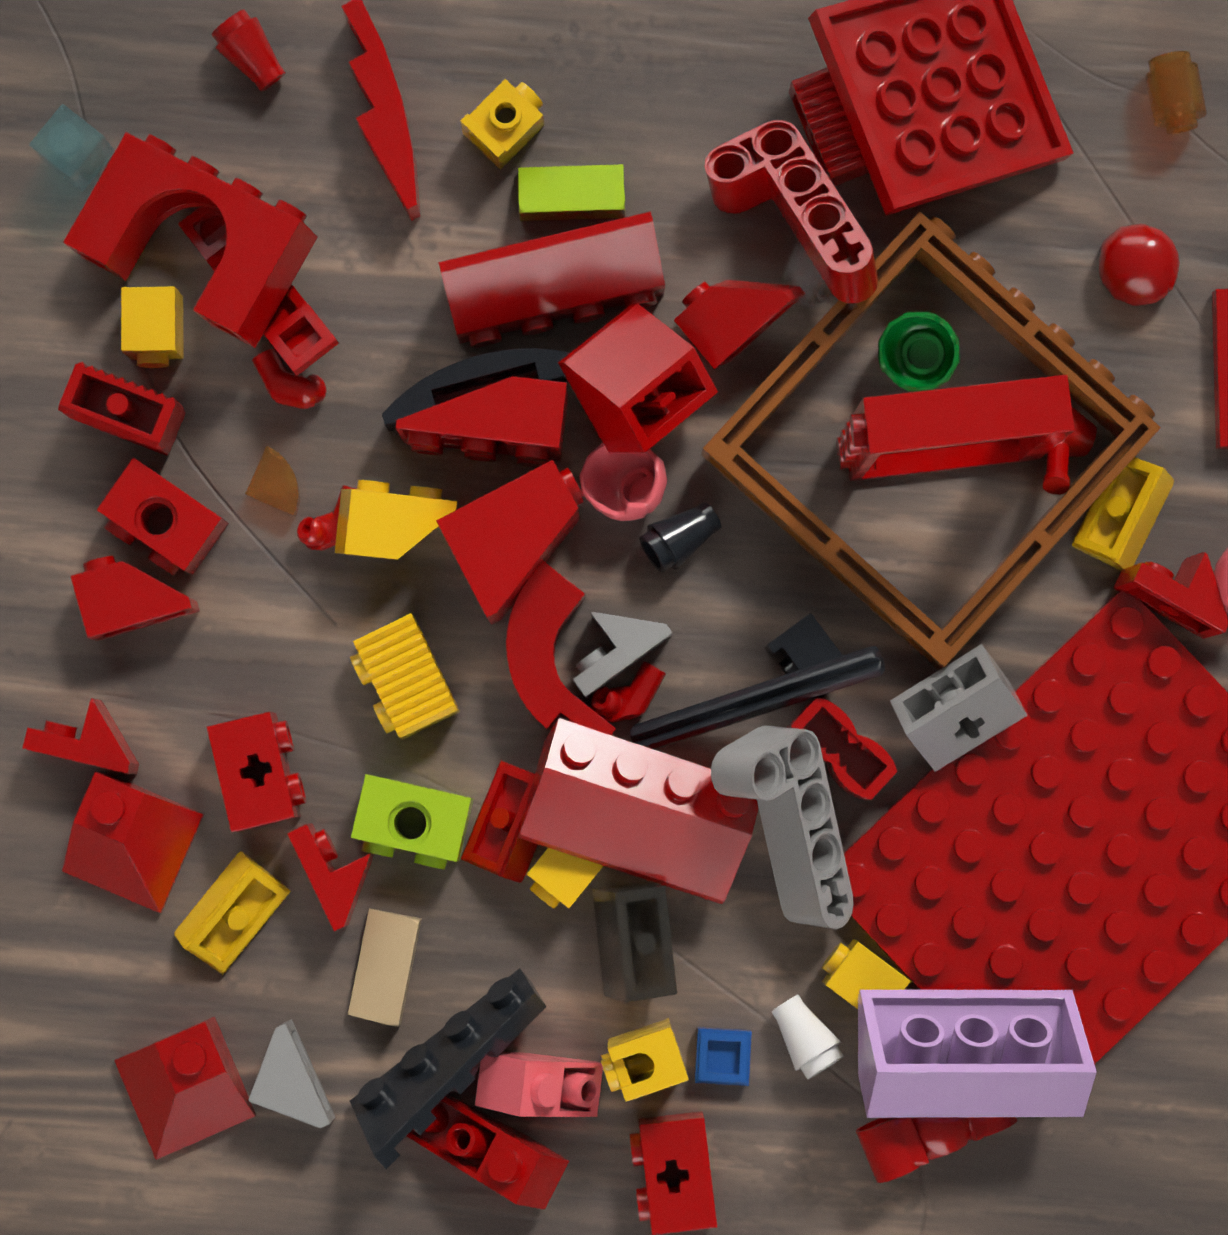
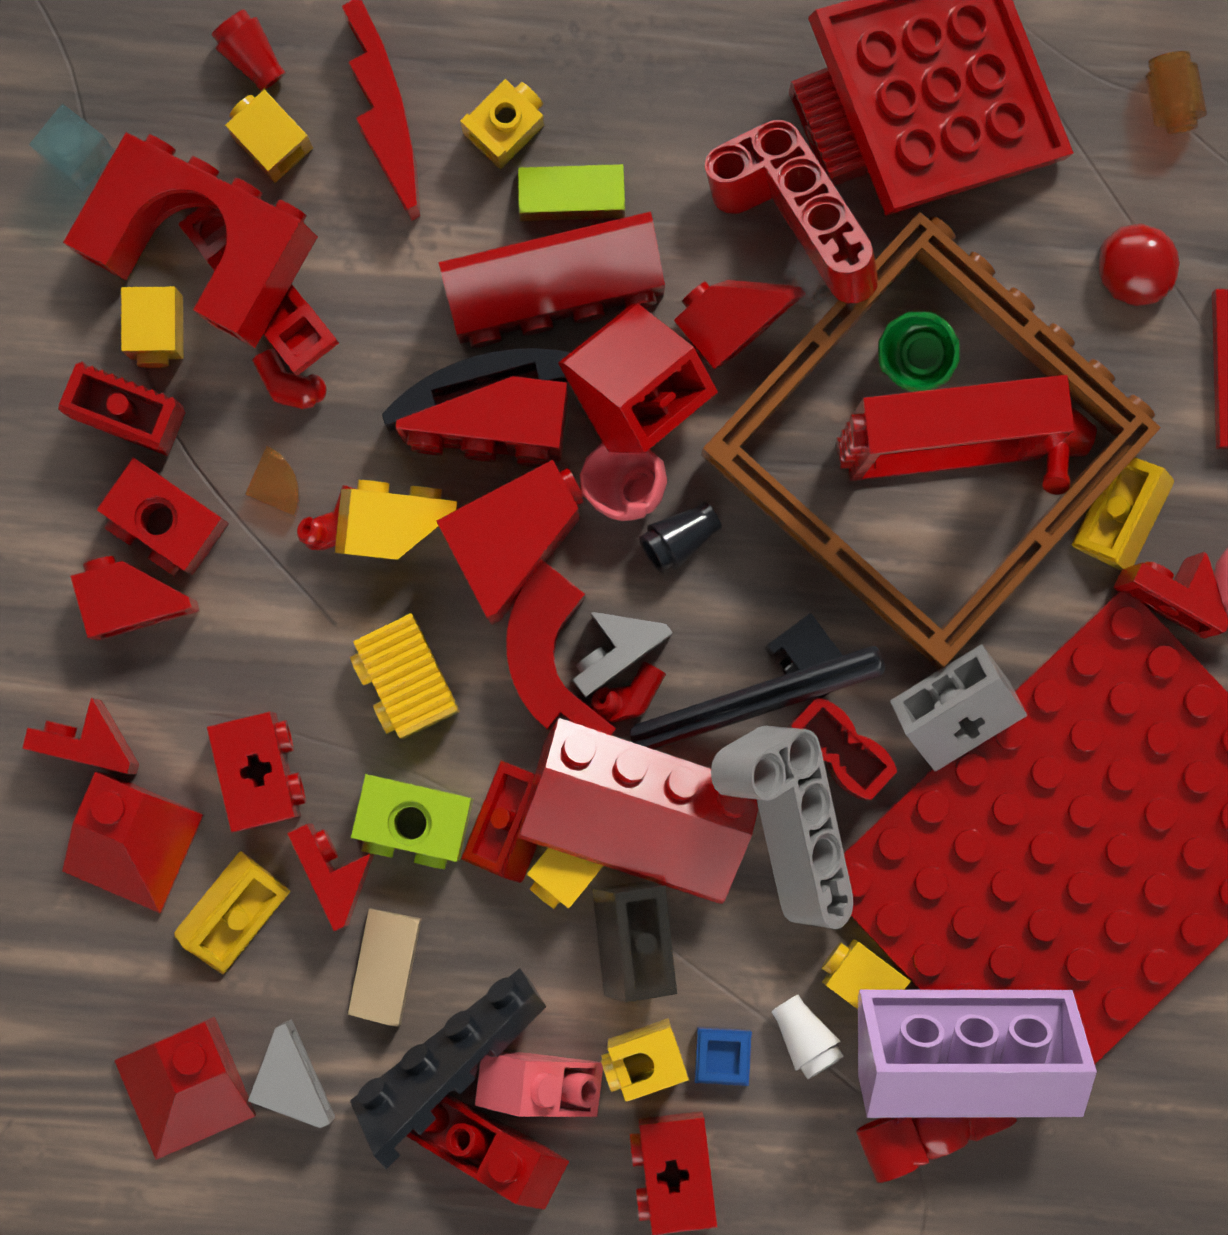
(268, 134): none -> yellow brick

